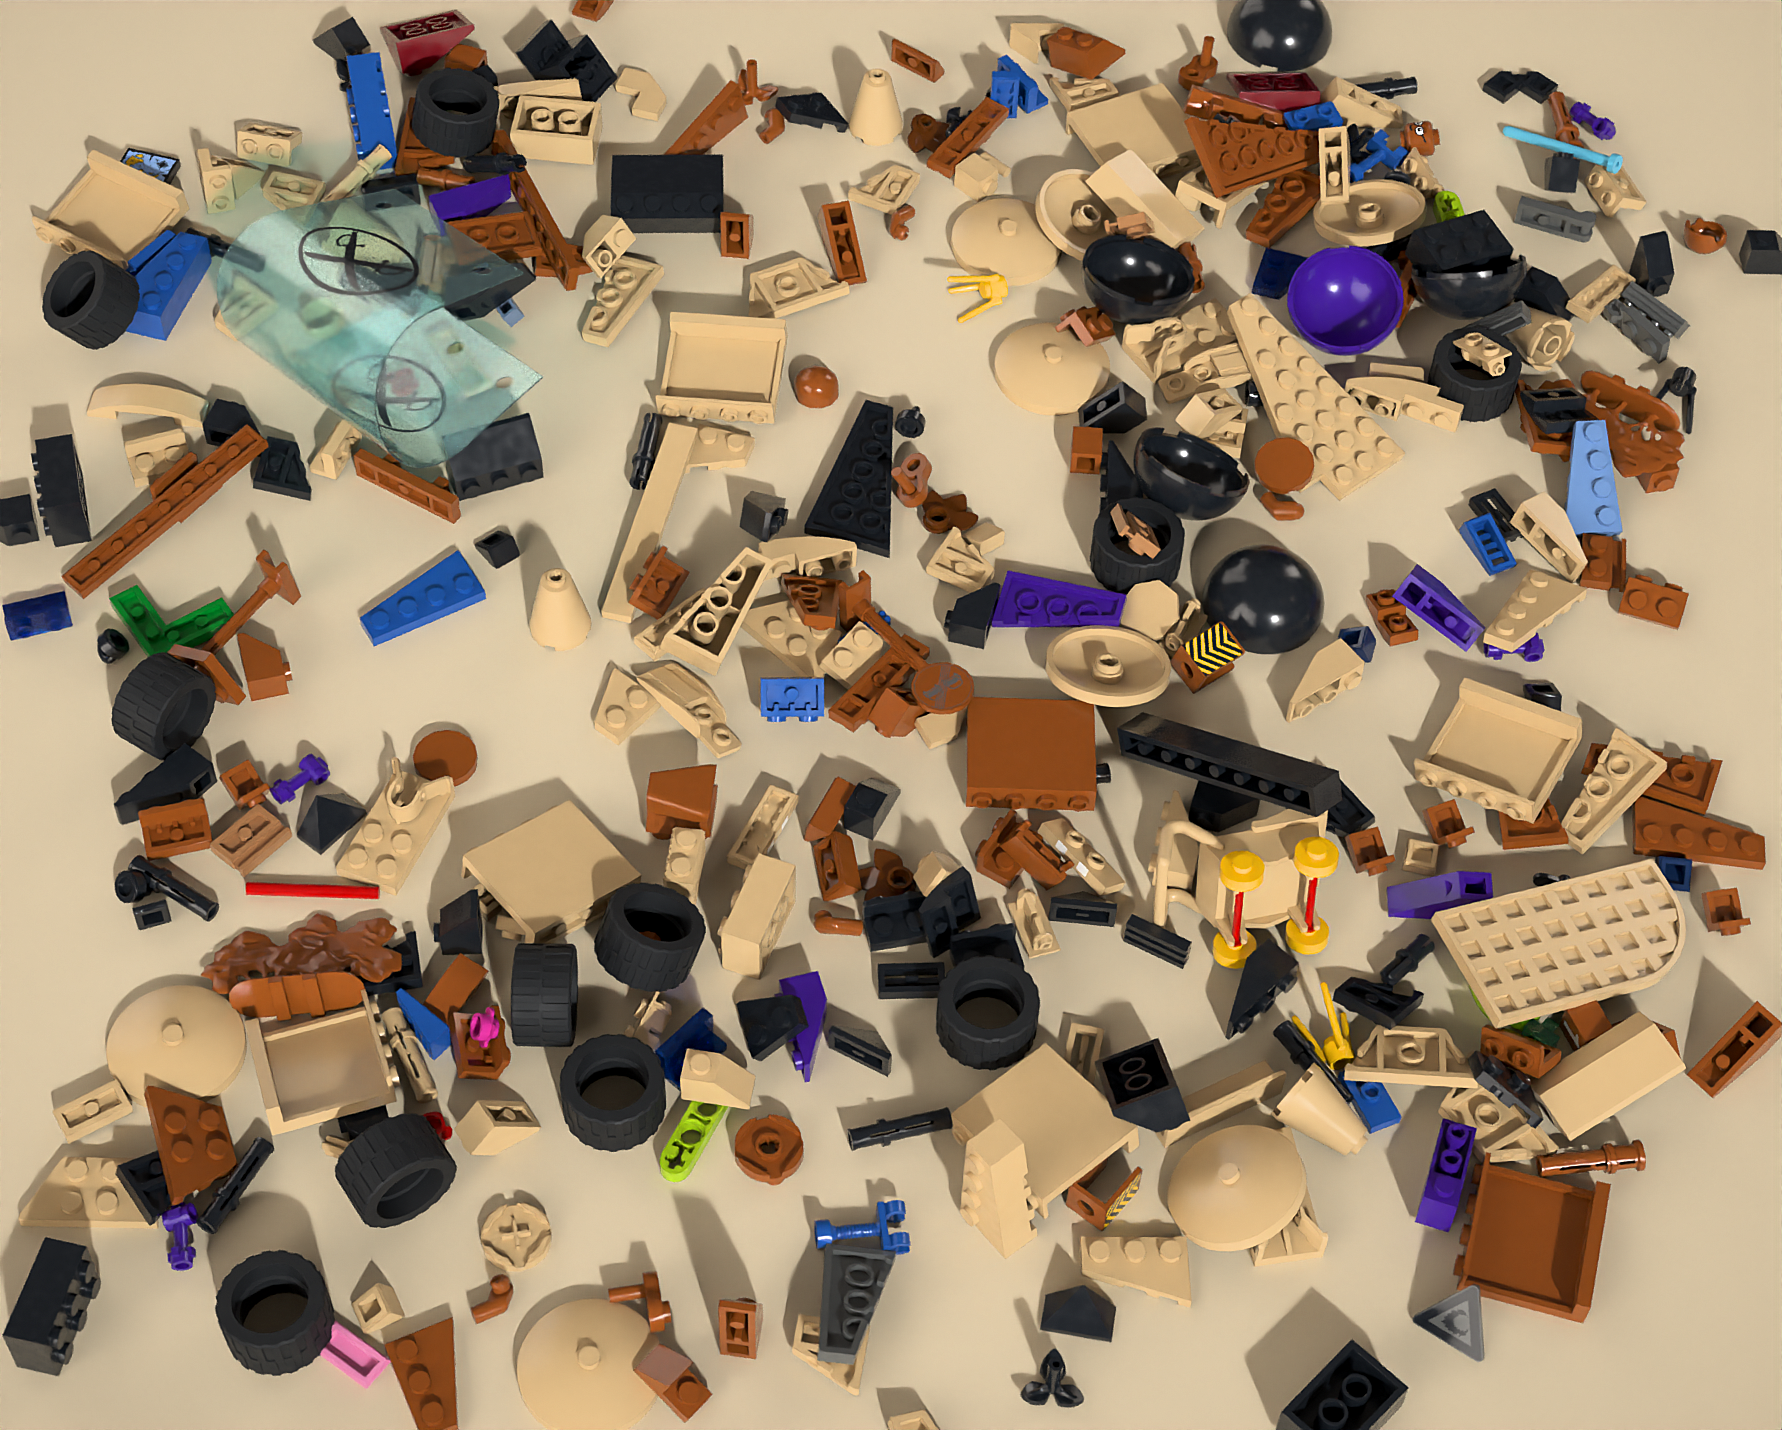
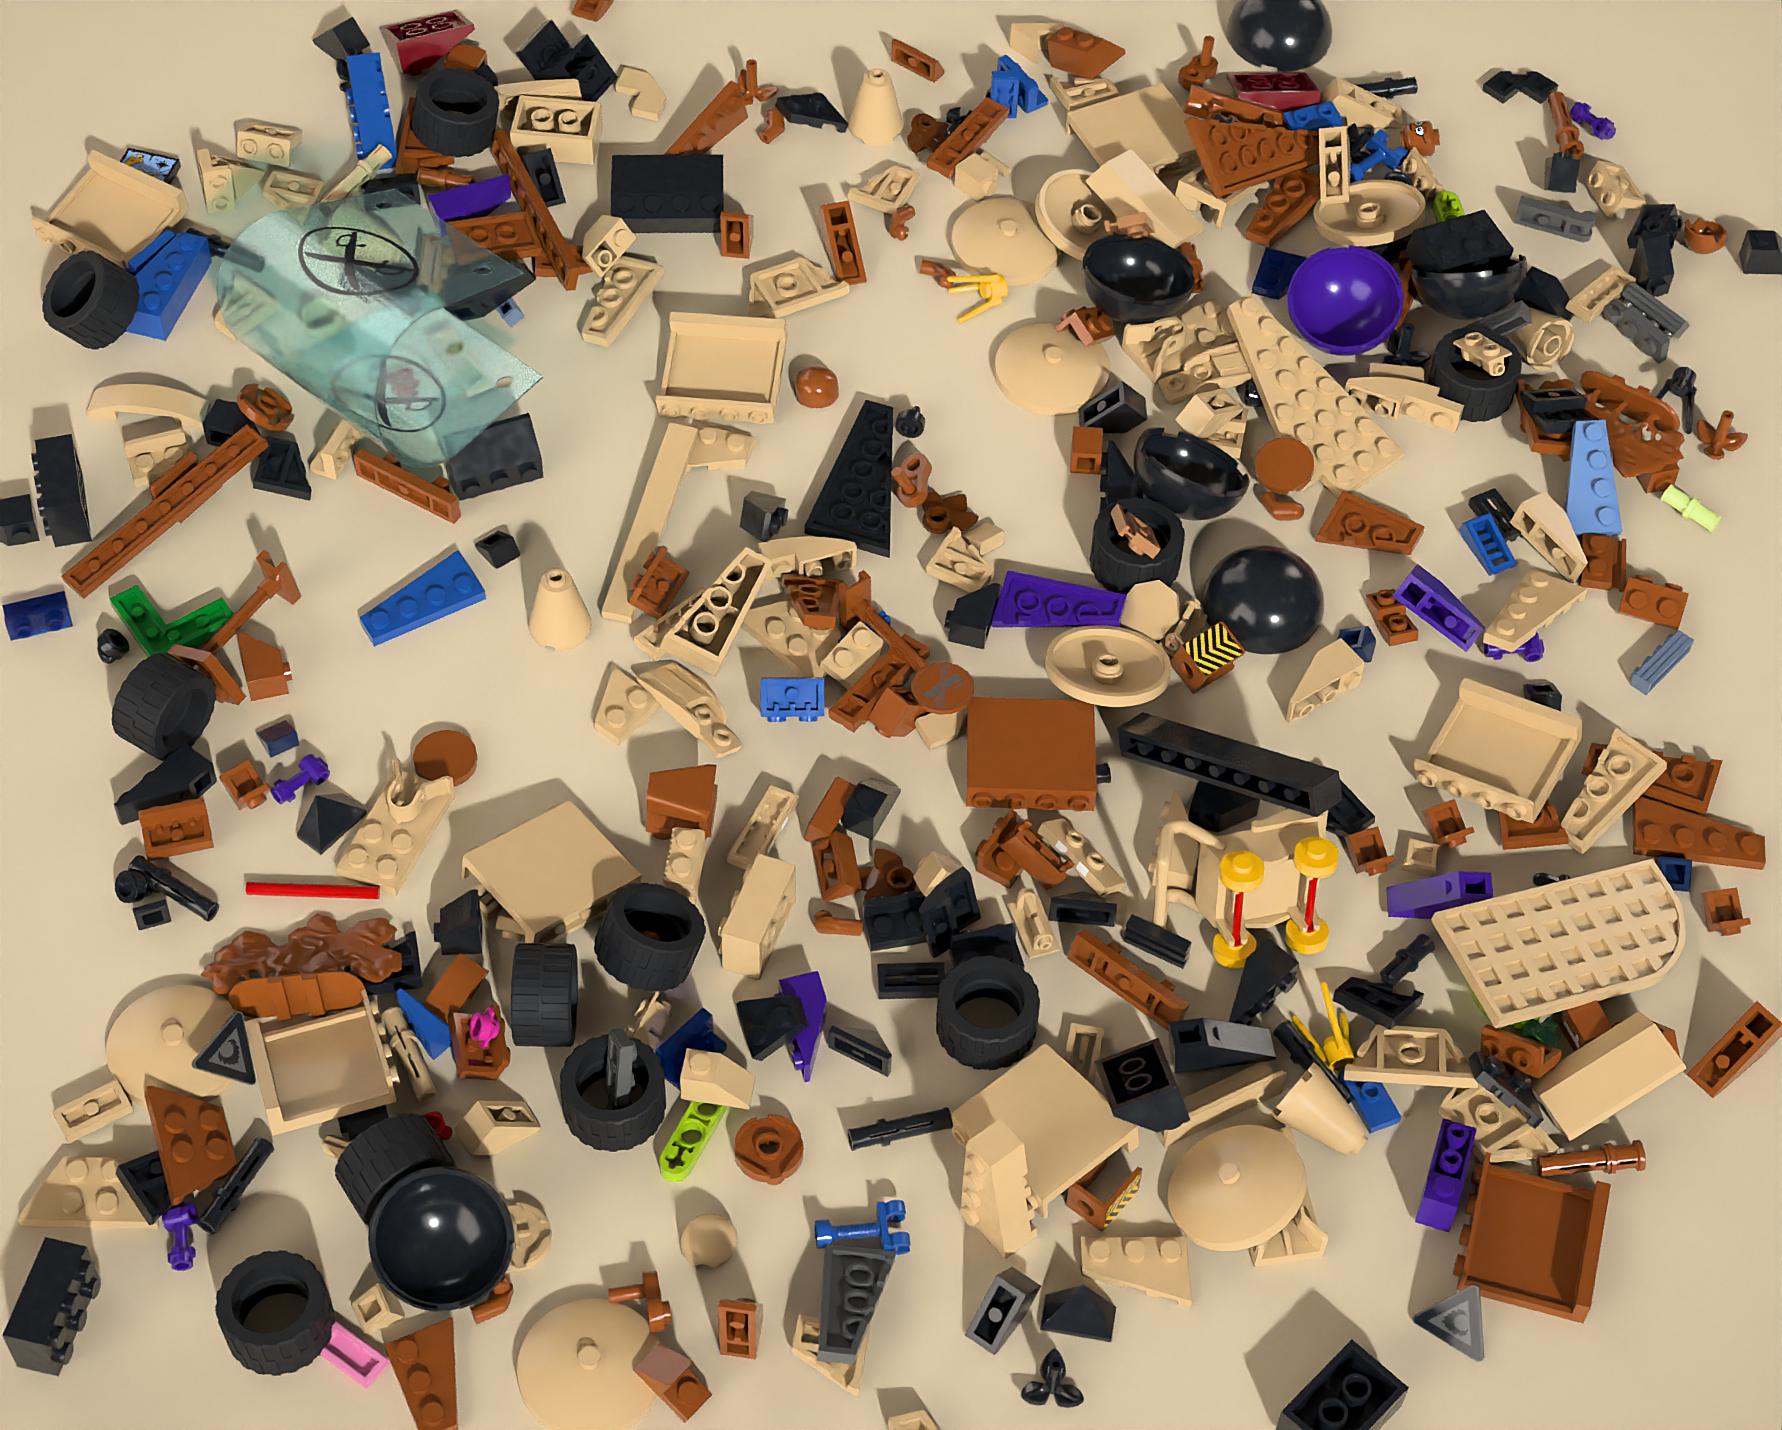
(228, 1052): none -> black piece
(250, 840): medium nougat plate -> none
(265, 407): none -> dark orange tile
(278, 738): none -> dark blue slope
(441, 1238): none -> black piece
(499, 163): black pin -> none
(545, 176): none -> black slope
(619, 1069): none -> dark grey hinge
(644, 458): black pin -> none
(708, 1240): none -> tan hair
(938, 270): none -> dark orange arm
(1002, 1309): none -> black slope
(1127, 979): none -> dark orange hinge
(1216, 1044): none -> black slope
(1369, 526): none -> dark orange wing
(1399, 346): none -> black plant
(1612, 163): medium azure bar -> none
(1656, 219): none -> black bracket
(1661, 662): none -> sand blue piece
(1691, 508): none -> yellowish green pin
(1719, 437): none -> dark orange plant

